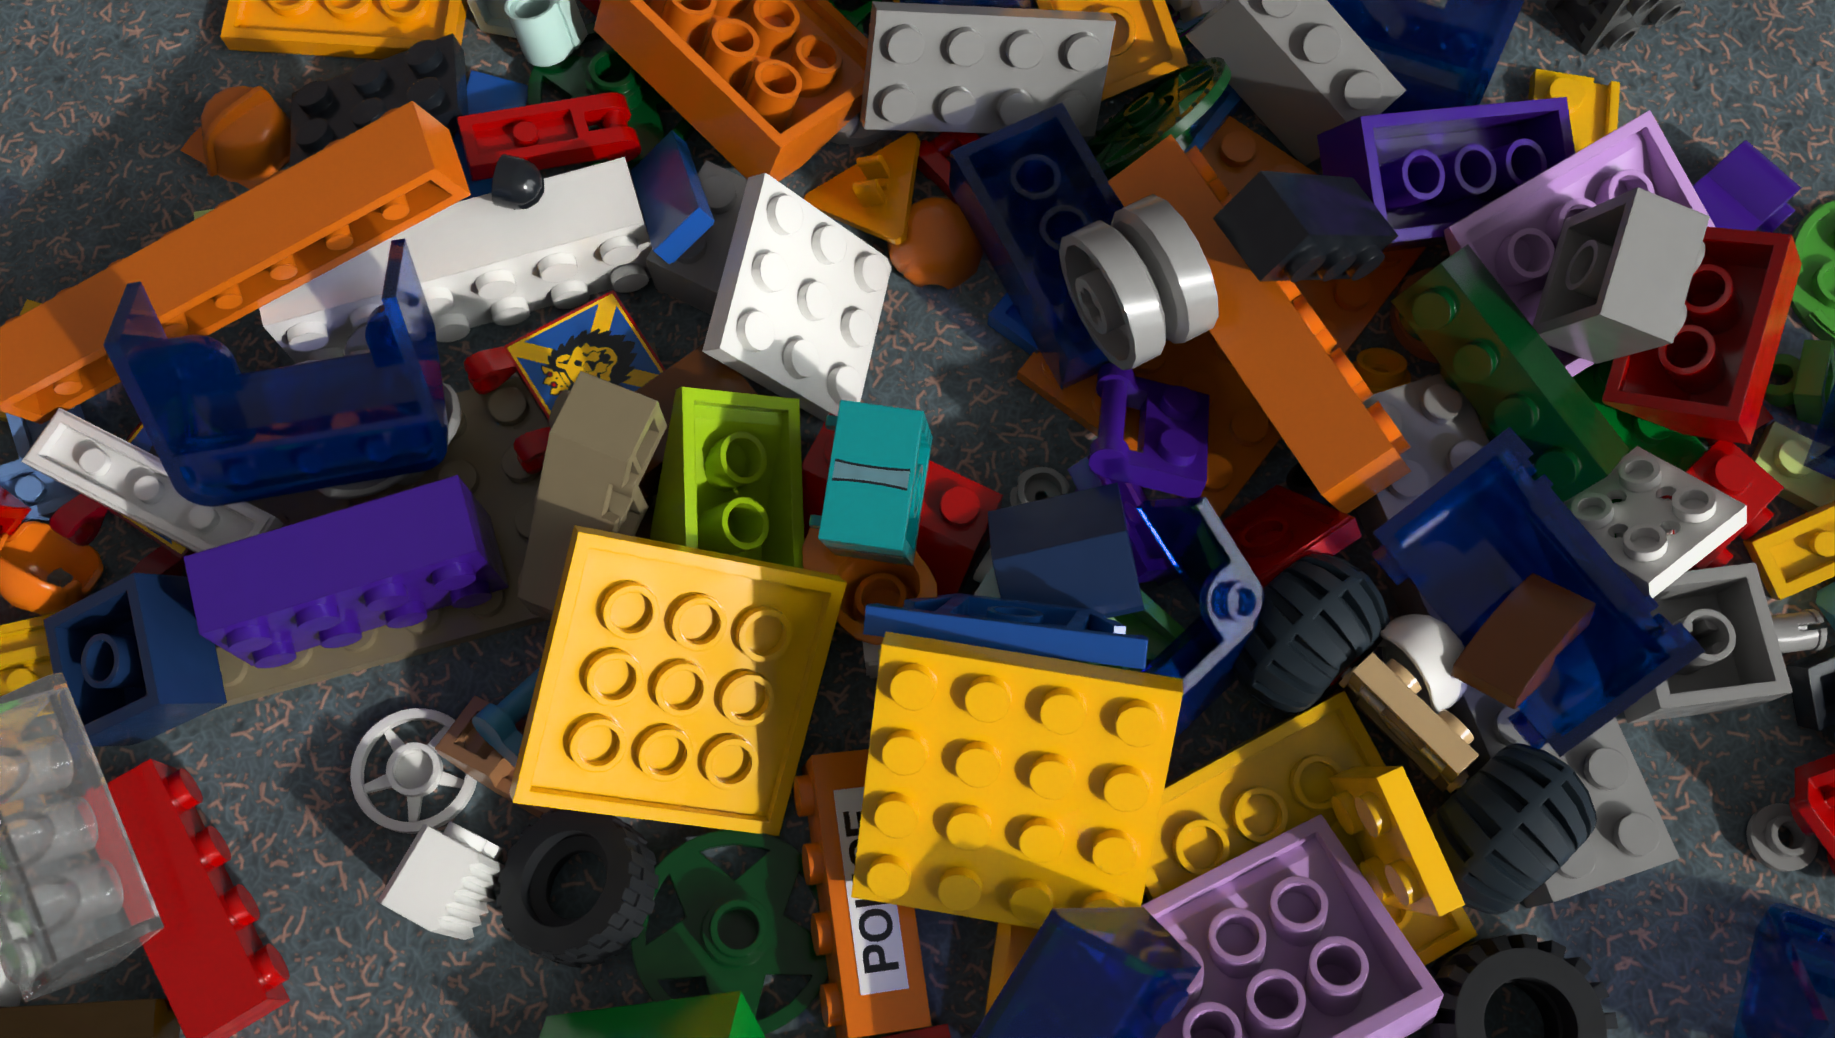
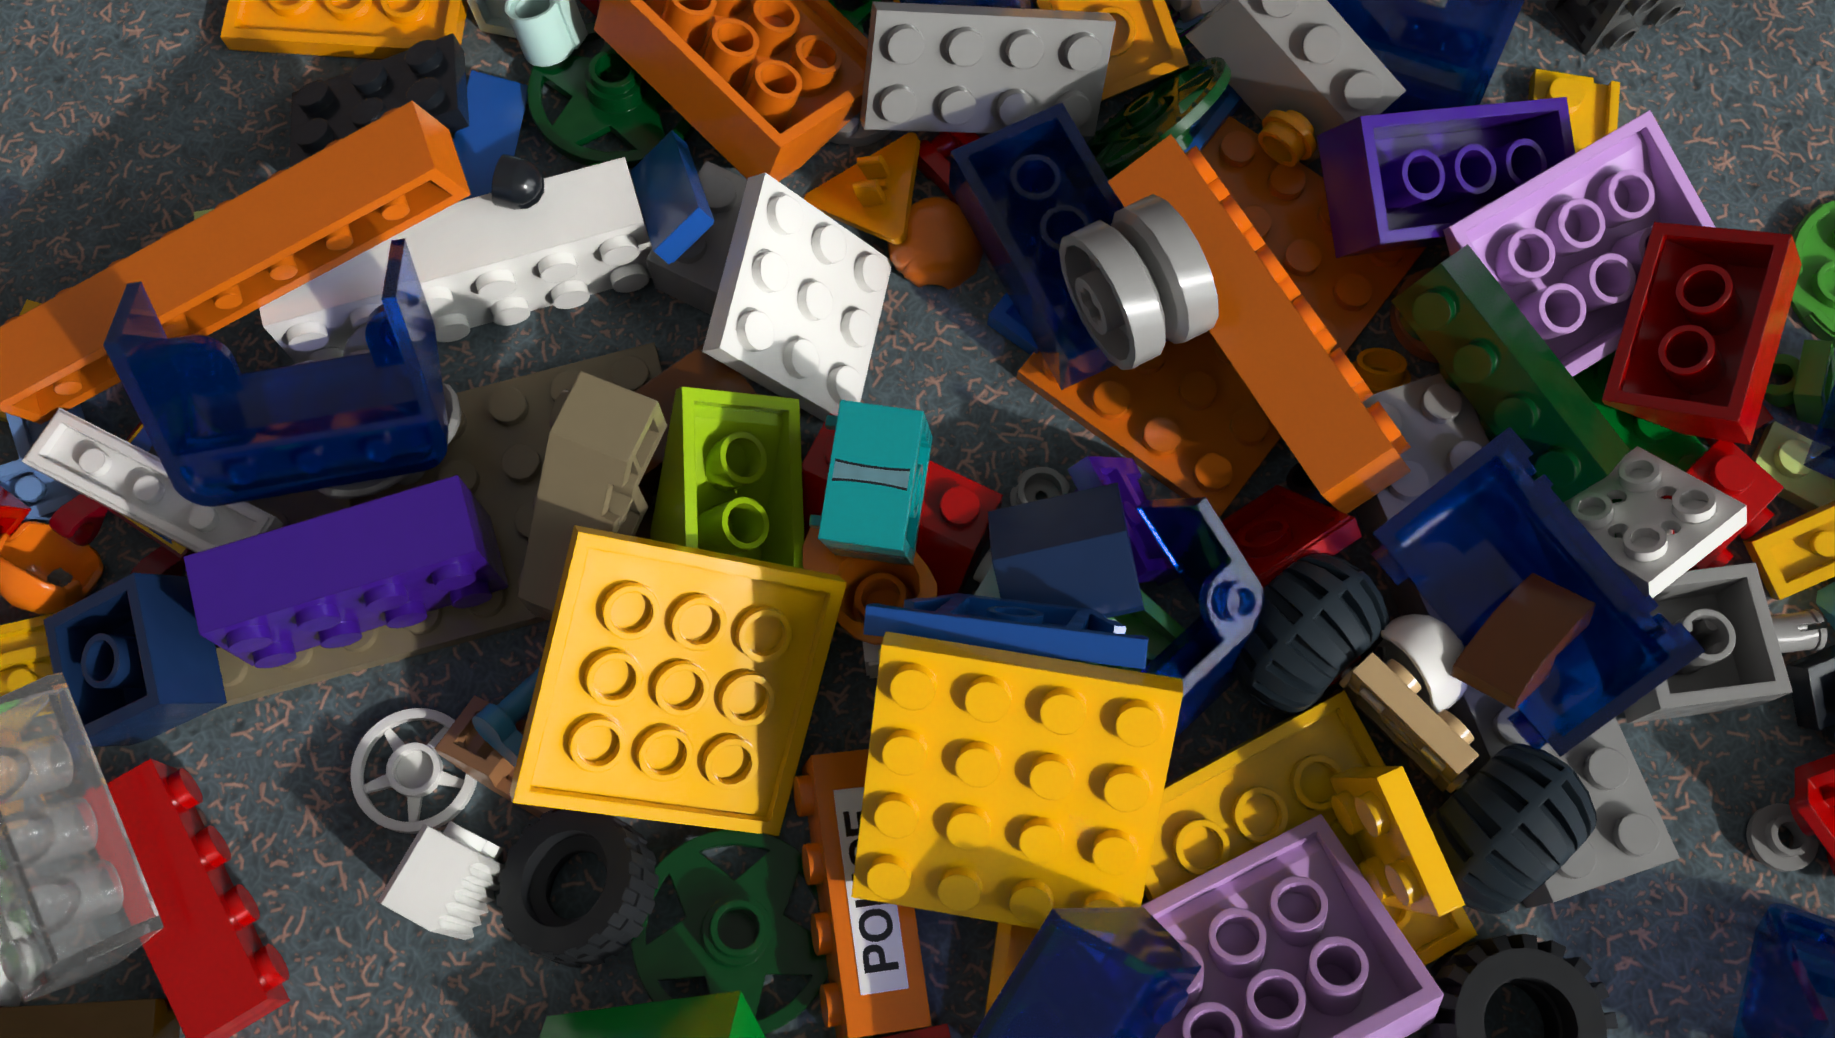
(242, 136): orange piece -> none
(550, 133): red plate -> none
(590, 339): flag -> none
(1170, 434): dark purple plate -> none
(1287, 137): none -> light orange plate
(1305, 227): black brick -> none
(1621, 277): light grey brick -> none
(1747, 191): dark purple brick -> none

